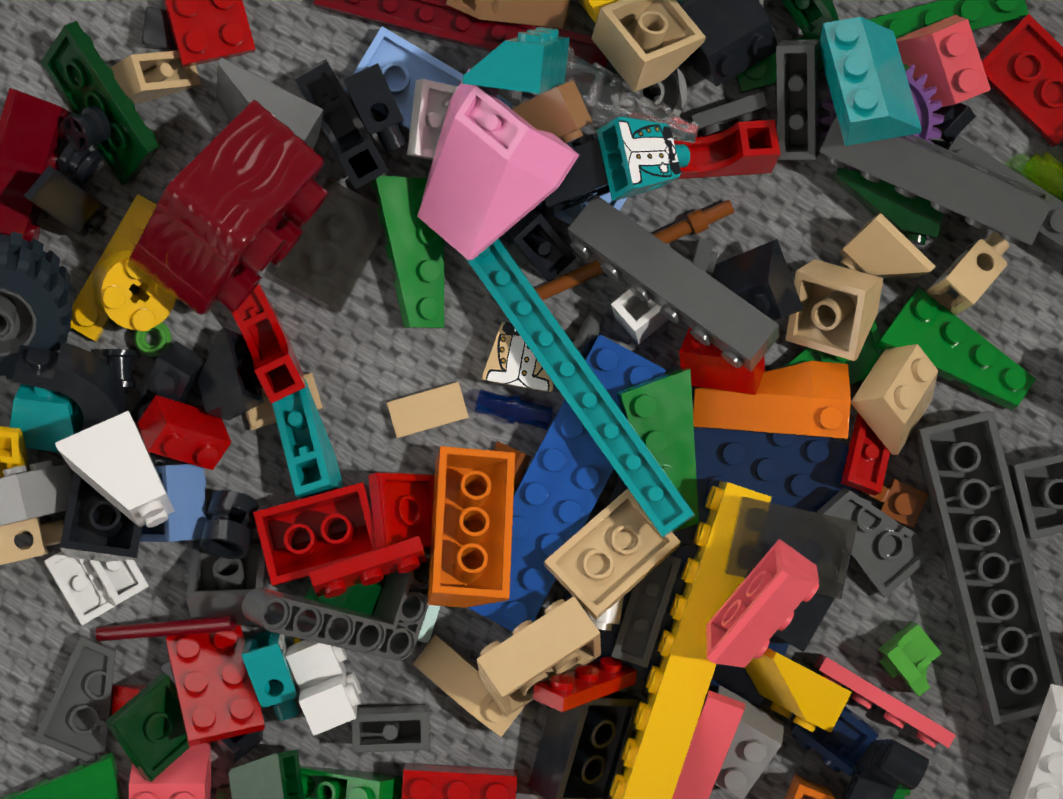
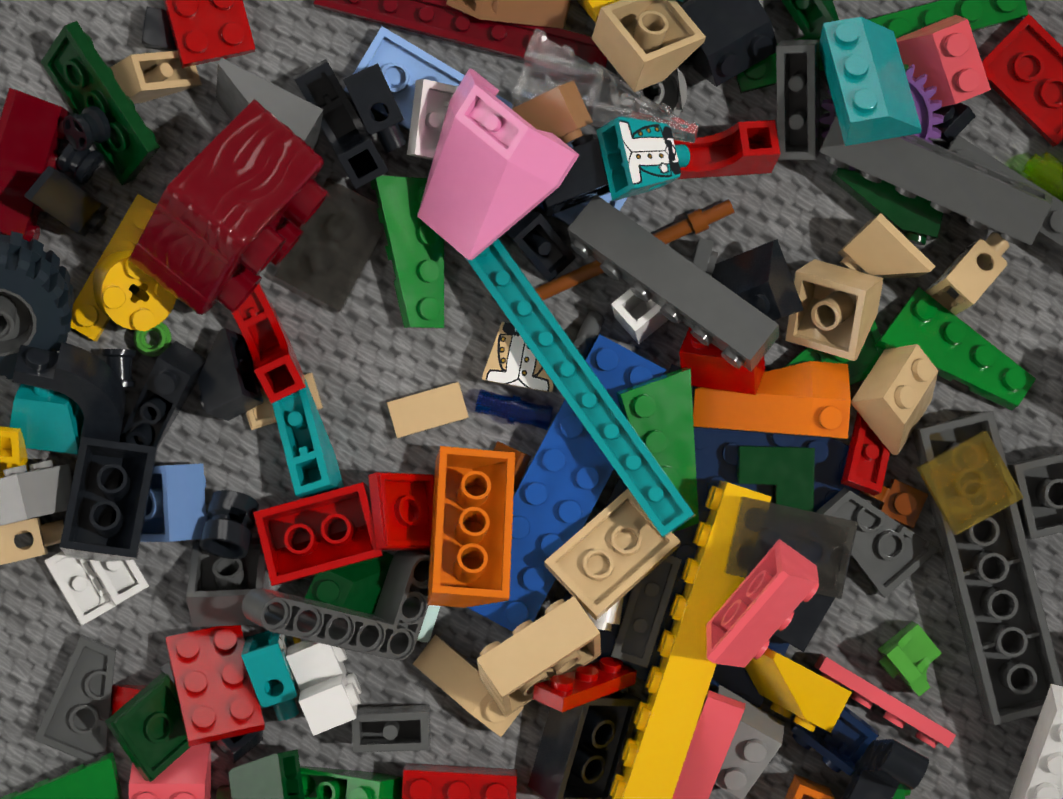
(119, 468): white slope -> none
(166, 628): dark red bar -> none
(183, 433): red brick -> none
(368, 567): red plate -> none
(525, 63): teal slope -> none
(743, 110): dark grey plate -> none
(785, 468): none -> dark green tile
(970, 482): none -> clear yellow plate

